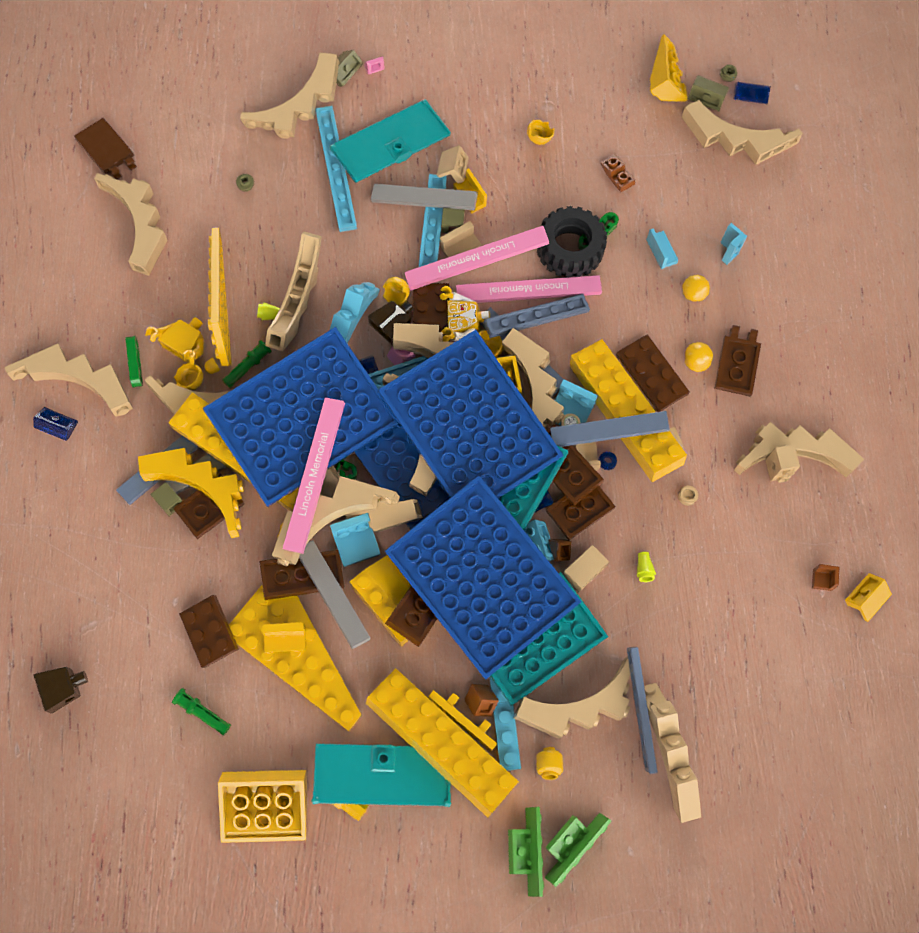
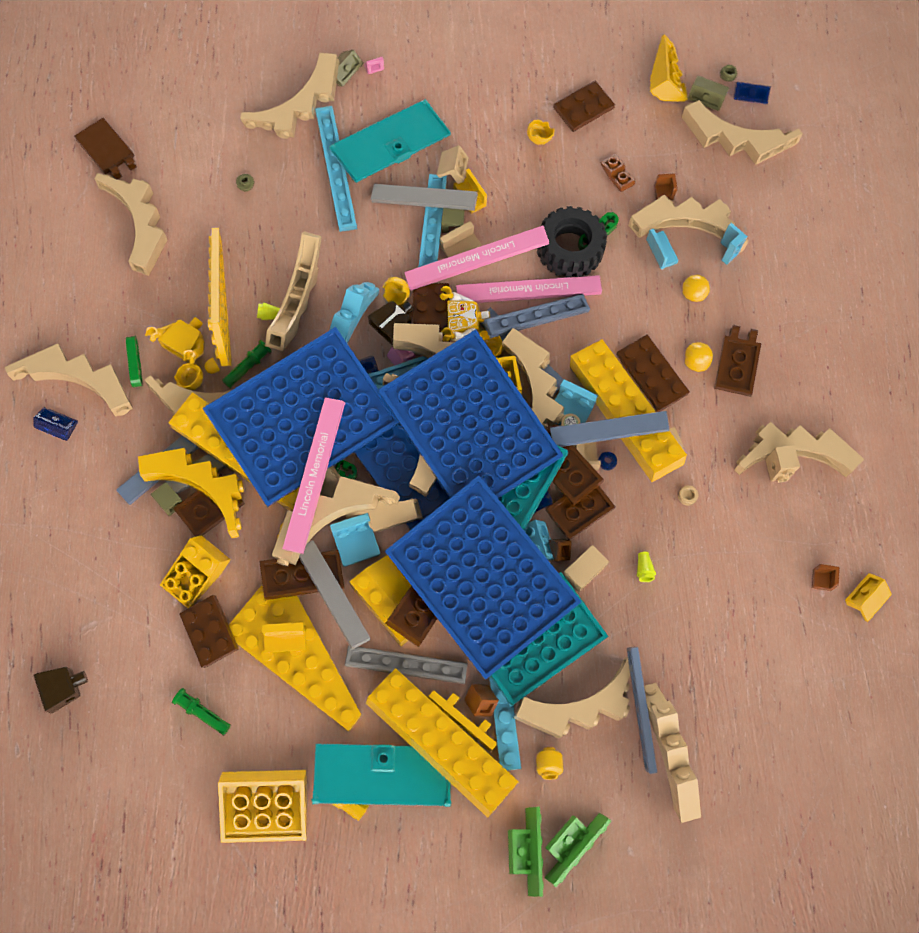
(194, 571): none -> yellow slope
(406, 664): none -> light grey tile
(584, 106): none -> reddish brown plate
(665, 185): none -> dark orange panel
(689, 214): none -> tan arch

